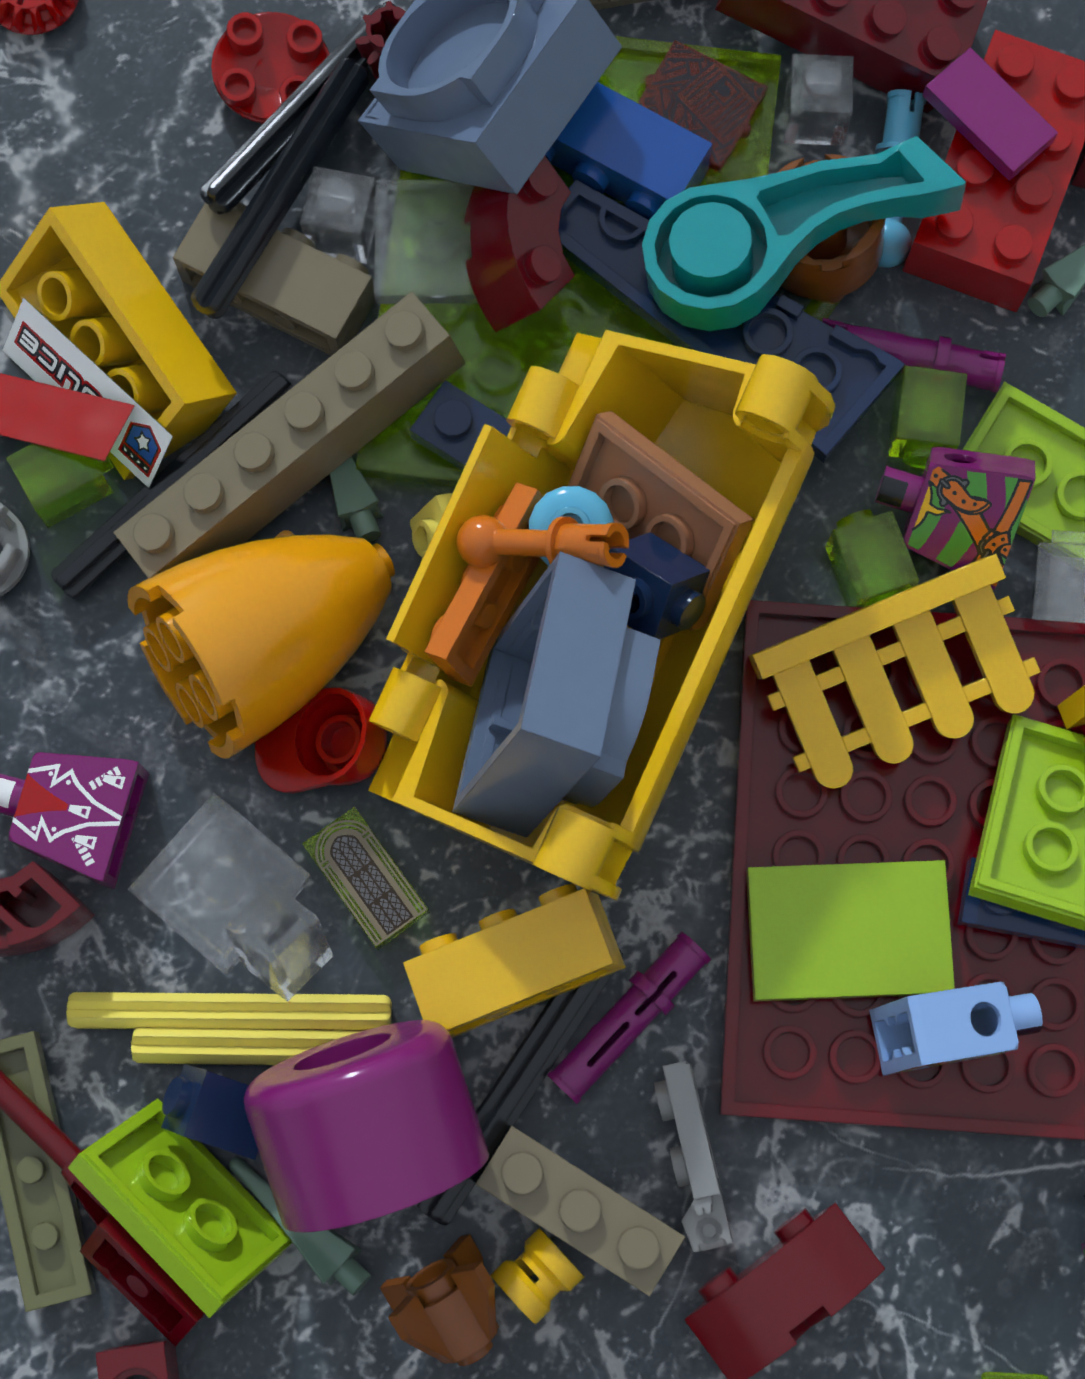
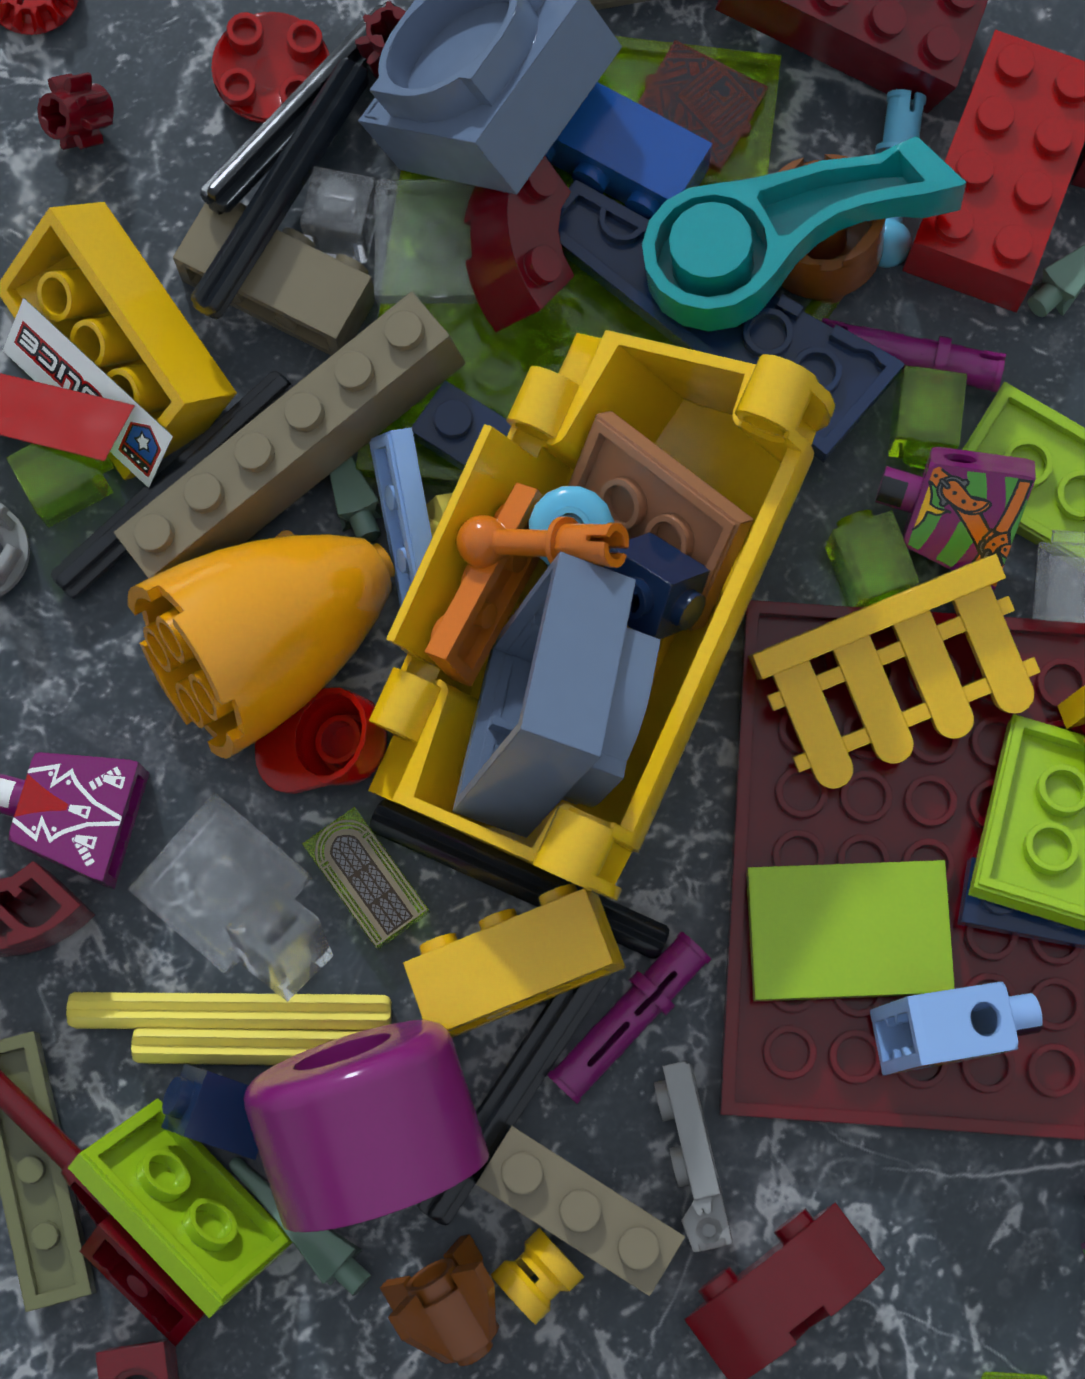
(75, 111): none -> dark red gear
(401, 503): none -> light blue tile
(505, 871): none -> black axle
(818, 99): clear brick -> none
(989, 114): magenta tile -> none

